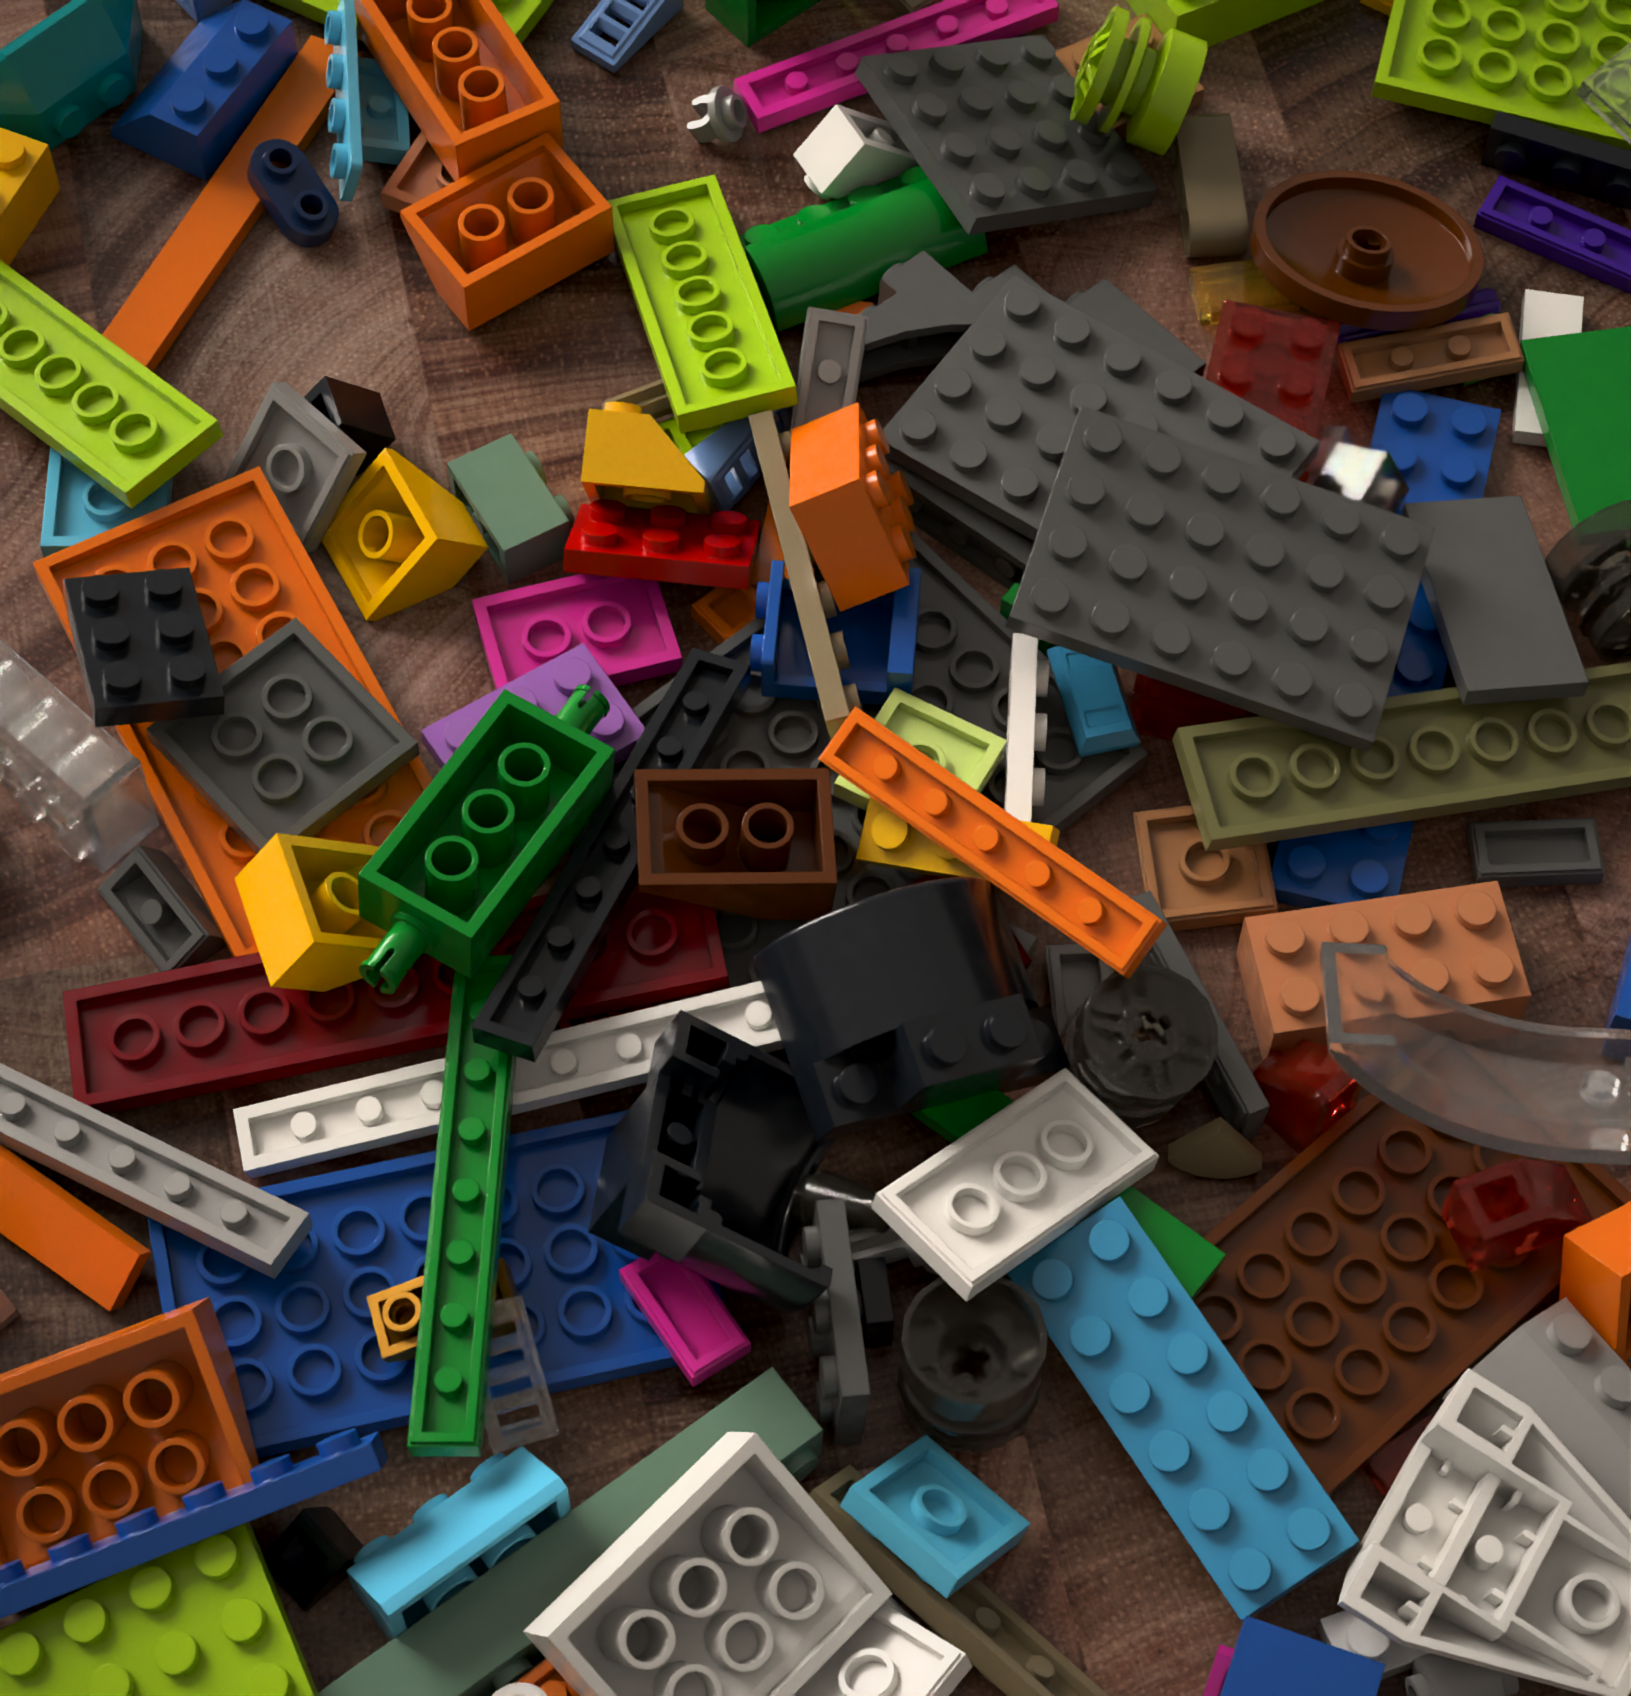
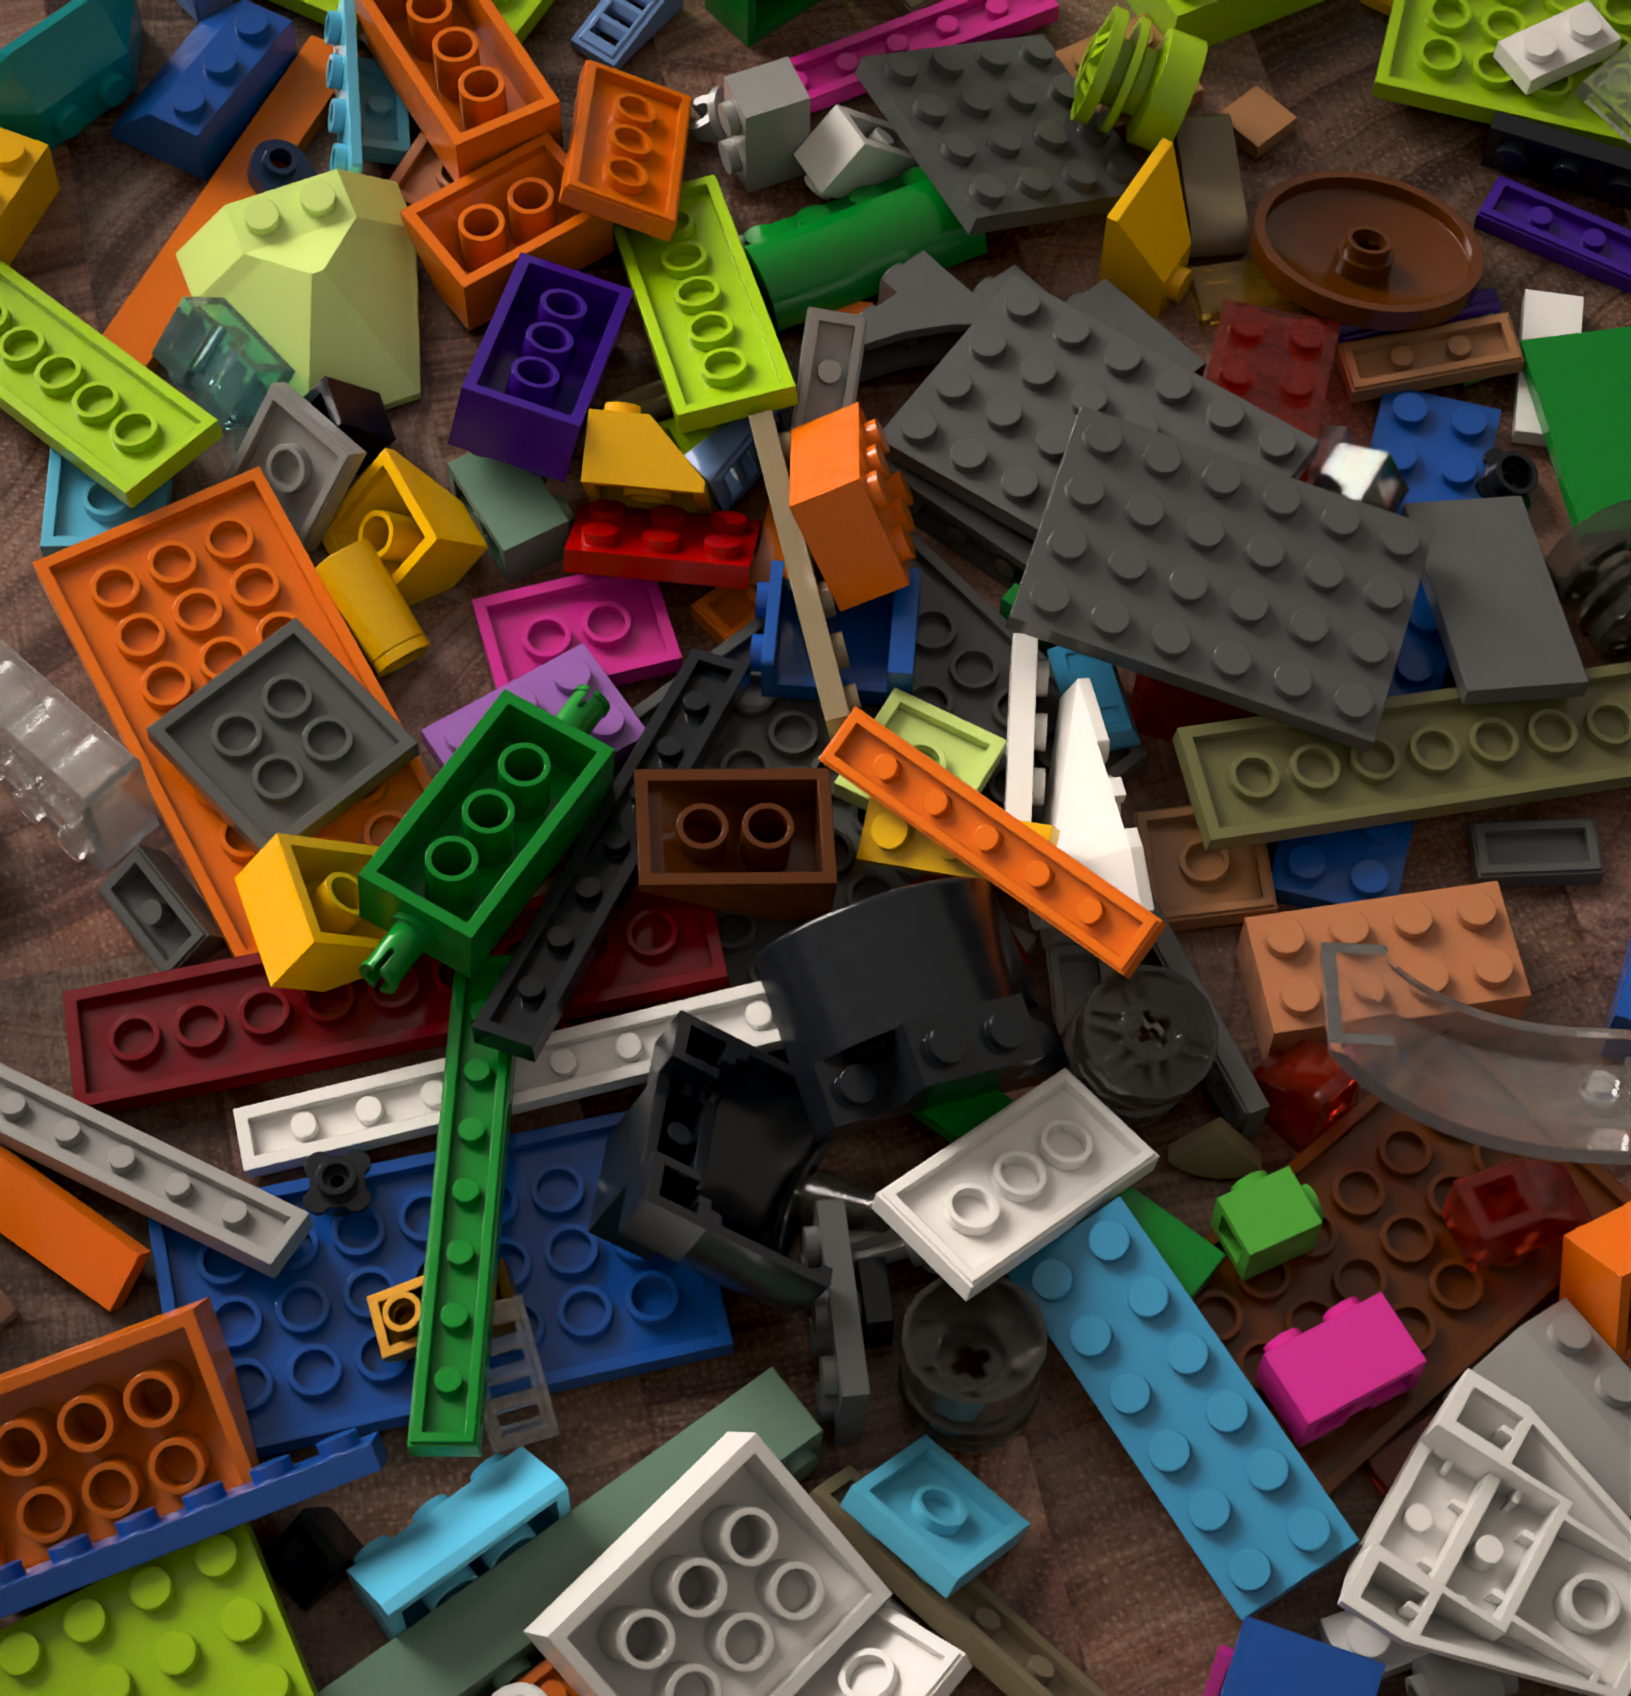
(143, 647): black plate -> none
(220, 359): none -> clear light blue brick
(321, 279): none -> yellowish green wedge
(342, 1200): none -> black plate
(373, 607): none -> yellow pin
(540, 367): none -> dark purple brick
(626, 150): none -> orange tile
(685, 1316): dark pink tile -> none
(764, 124): none -> light grey brick
(1087, 805): none -> white wedge
(1150, 236): none -> yellow slope
(1259, 122): none -> medium nougat tile
(1266, 1221): none -> bright green brick
(1339, 1367): none -> dark pink brick
(1507, 475): none -> black plate
(1557, 47): none -> white plate

